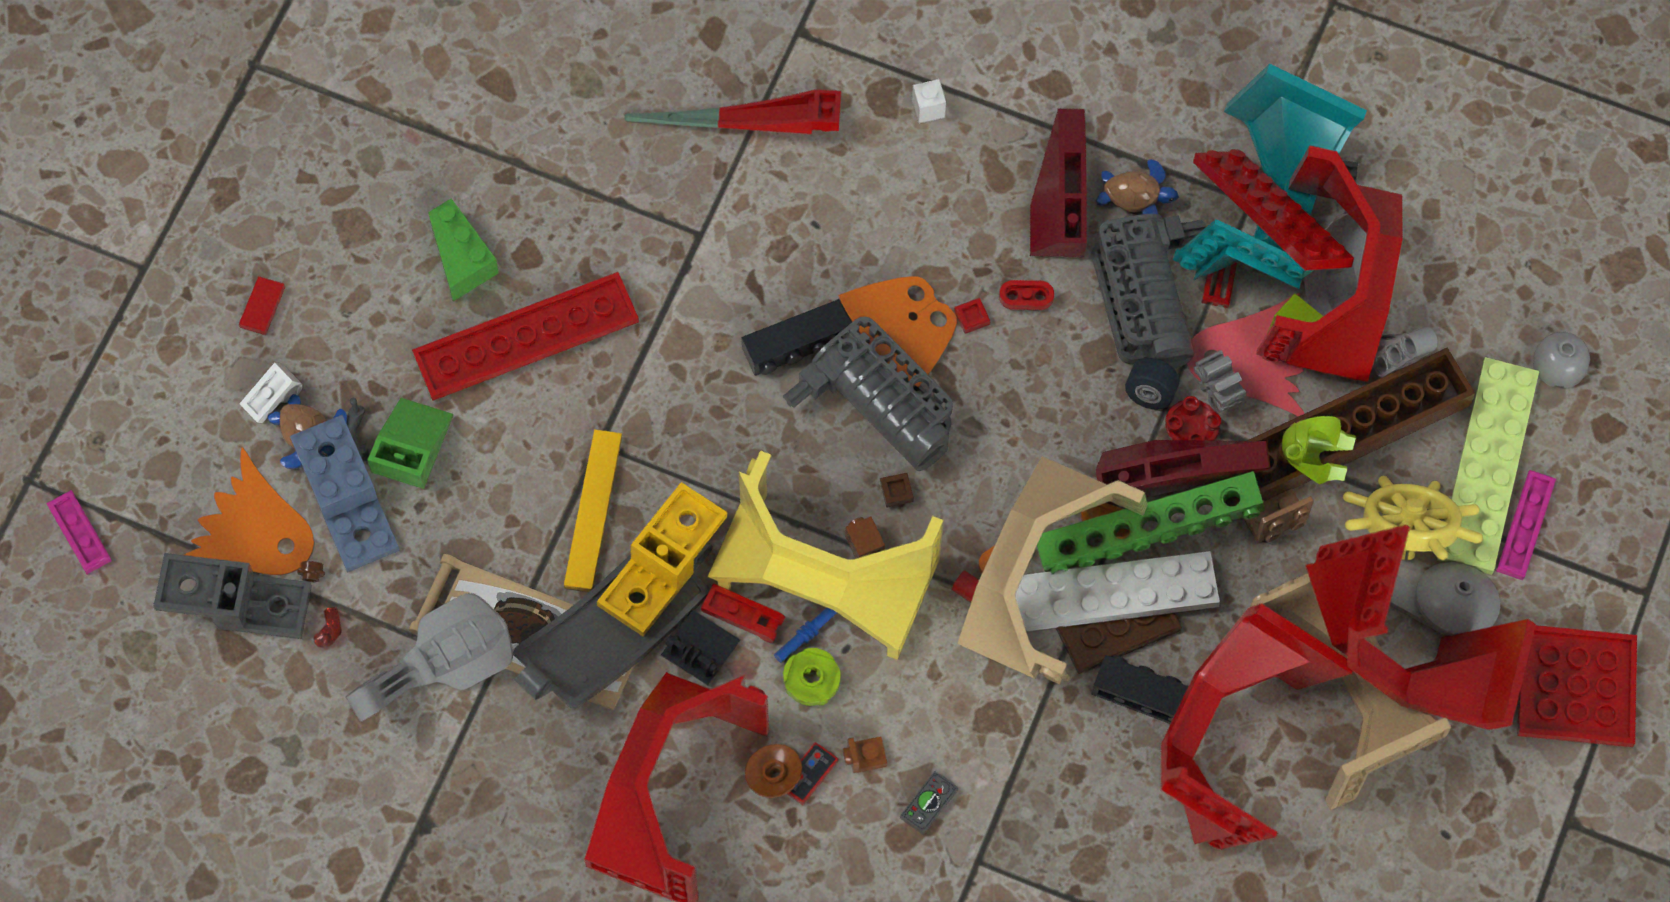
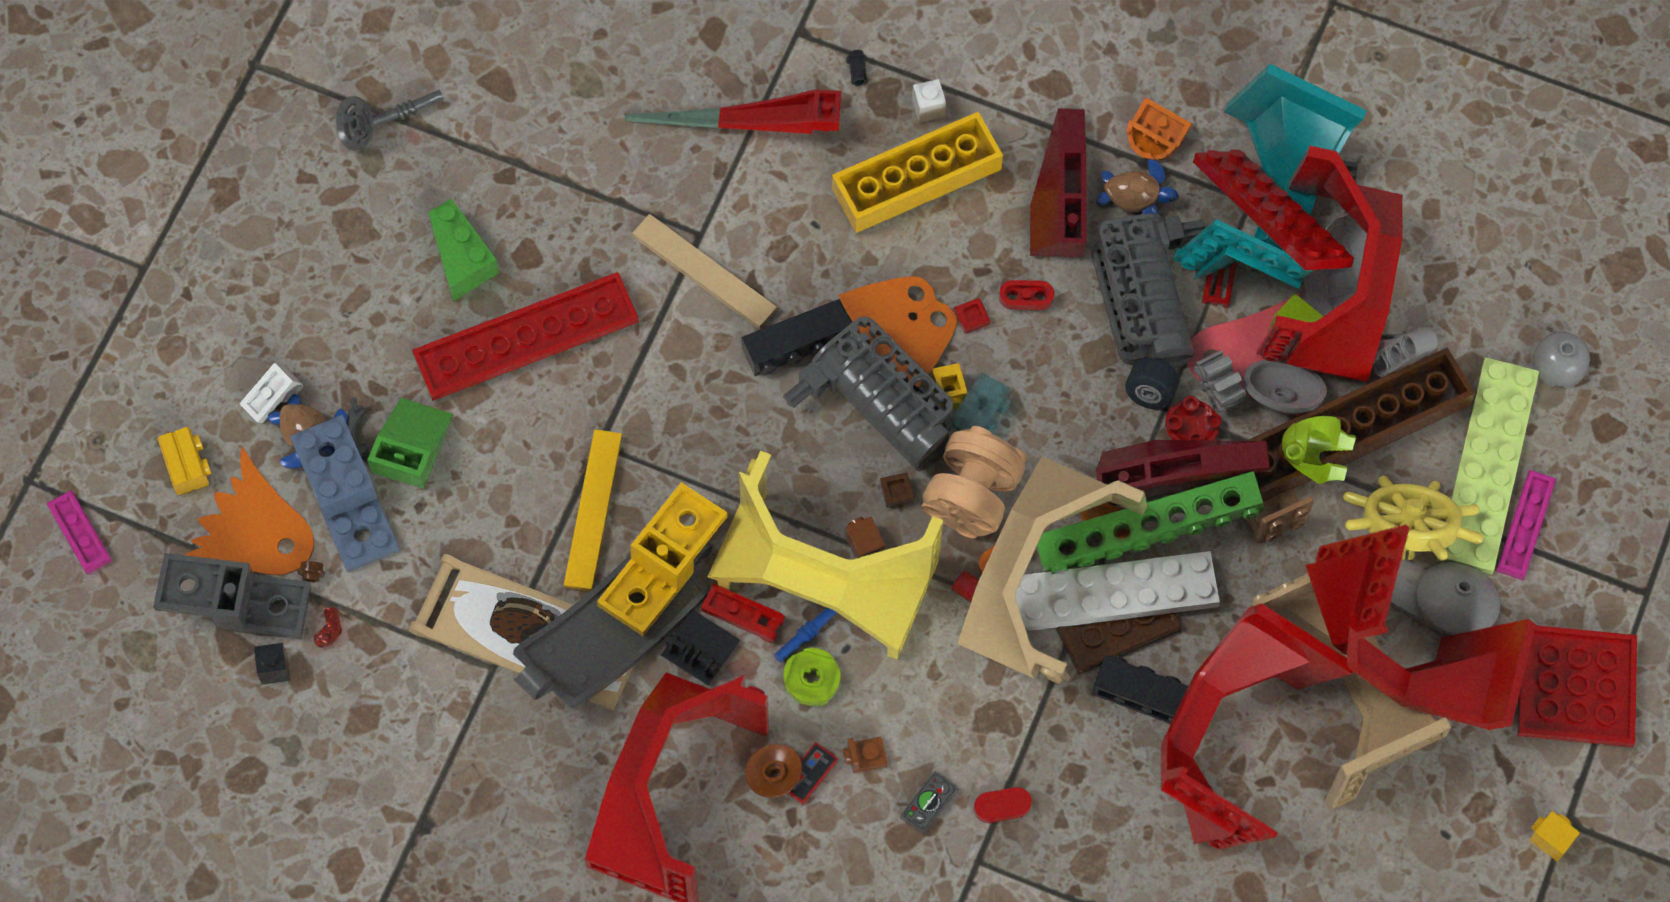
(183, 460): none -> yellow brick
(262, 305): red tile -> none
(272, 663): none -> black brick
(366, 122): none -> dark grey dish
(453, 646): light grey piece -> none
(704, 271): none -> tan tile
(856, 61): none -> black pin
(917, 172): none -> yellow brick
(951, 378): none -> yellow brick
(982, 465): none -> light nougat wheel
(984, 393): none -> clear light blue brick
(1002, 805): none -> red tile
(1156, 131): none -> orange slope
(1284, 387): none -> light grey dish
(1553, 834): none -> yellow brick

